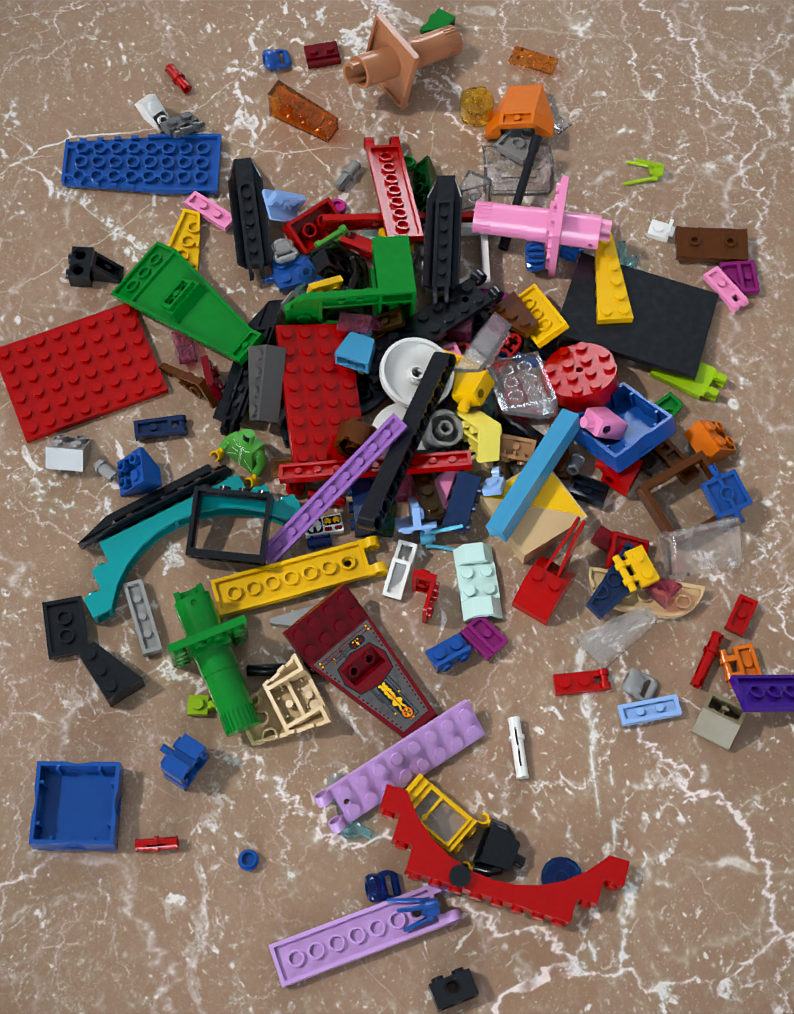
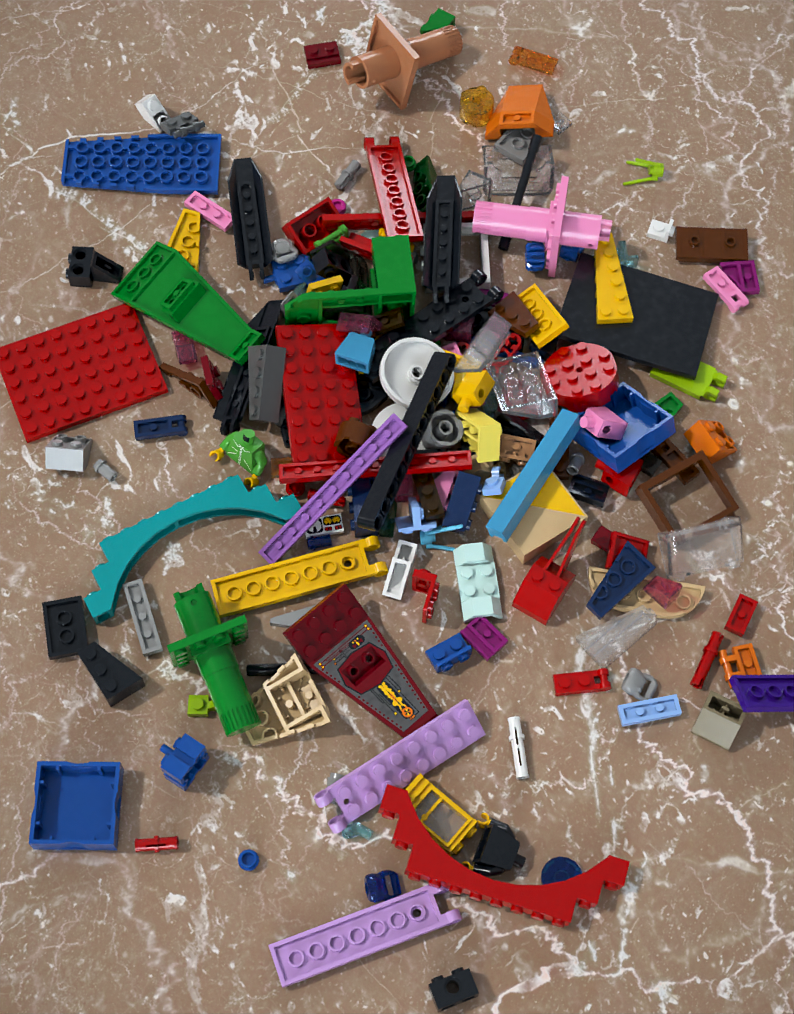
(138, 474): blue slope -> none
(154, 502): black hinge -> none
(178, 78): red pin -> none
(224, 556): black window -> none
(272, 60): blue piece -> none
(282, 205): light blue bracket -> none
(301, 112): clear orange wedge -> none
(427, 907): blue plant -> none
(459, 876): black tile -> none
(641, 567): yellow plate -> none
(725, 493): blue plate -> none

